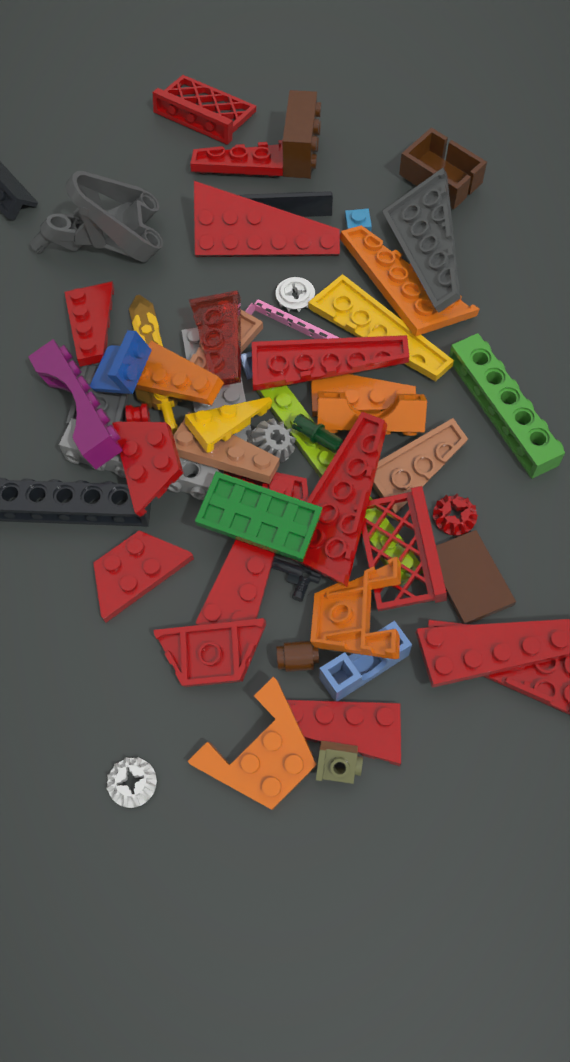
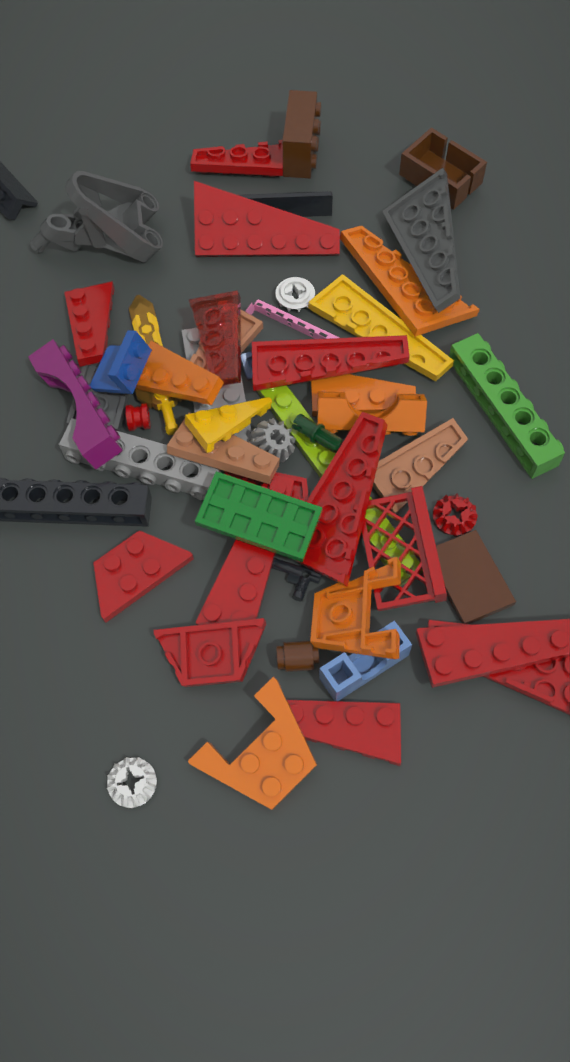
(148, 460): red wing -> none
(201, 117): red fence -> none
(330, 754): olive brick -> none
(357, 218): dark azure plate -> none

